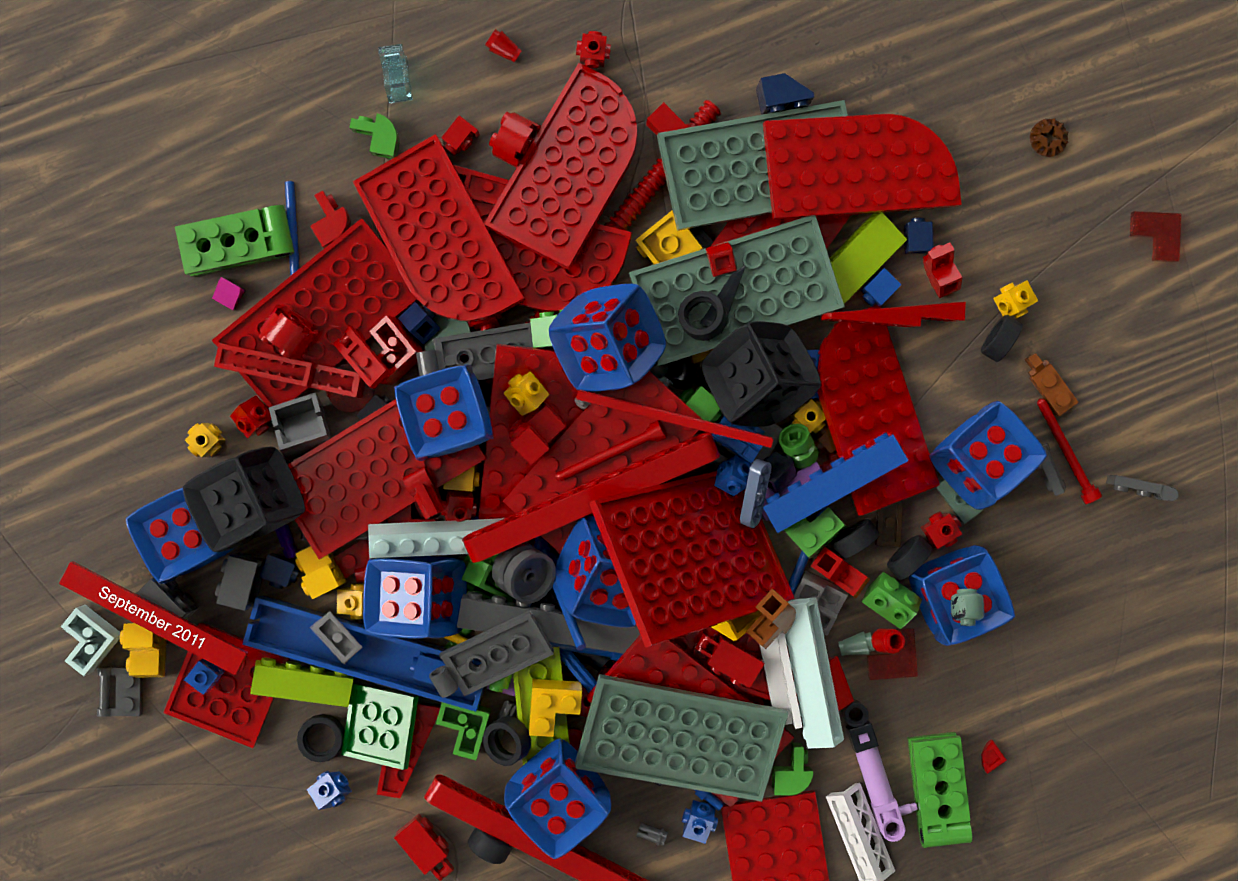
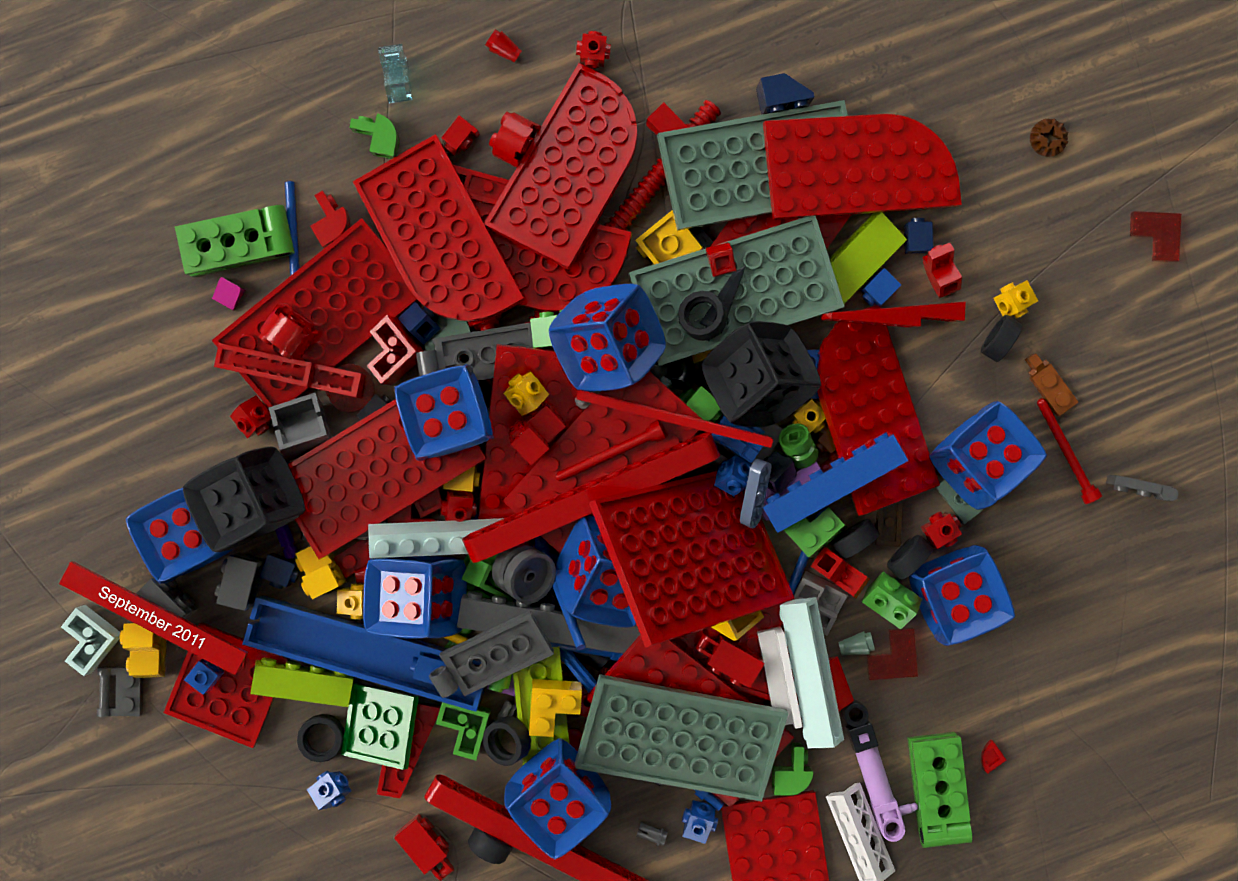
(212, 443): yellow brick -> none
(336, 637): light grey slope -> none
(361, 358): red plate -> none
(421, 487): red piece -> none
(775, 617): dark orange brick -> none
(887, 640): red brick -> none
(967, 607): sand green head -> none
(1053, 480): dark grey plate -> none

